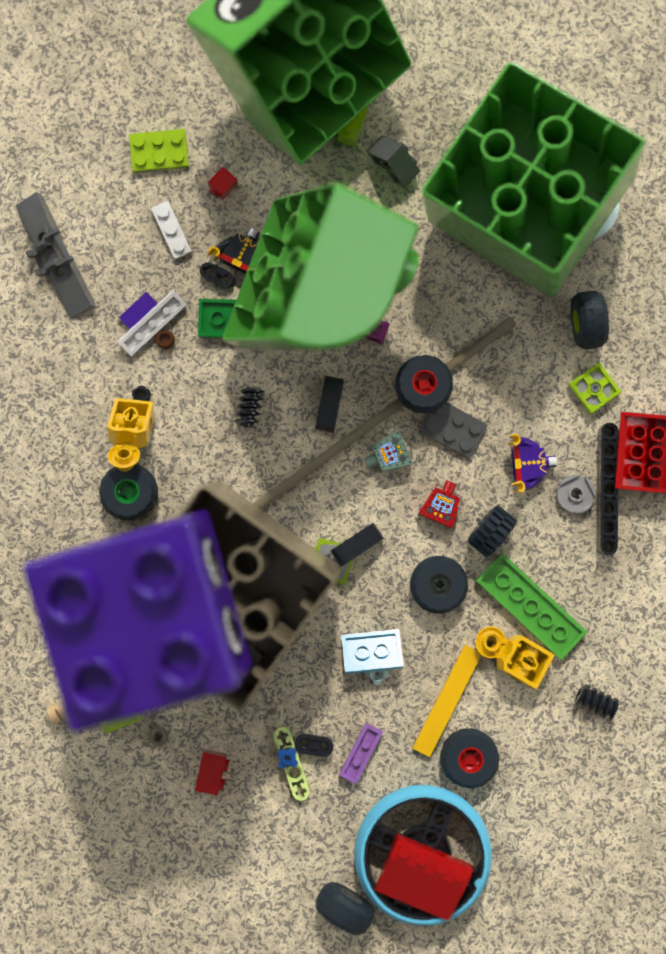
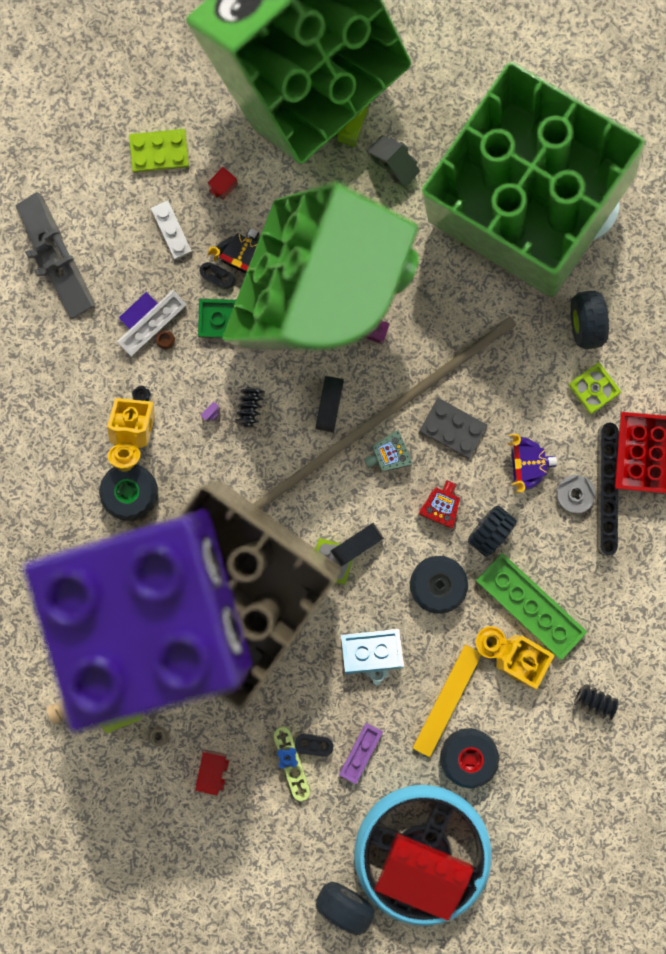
(211, 412): none -> medium lavender plate
(424, 384): black wheel -> none

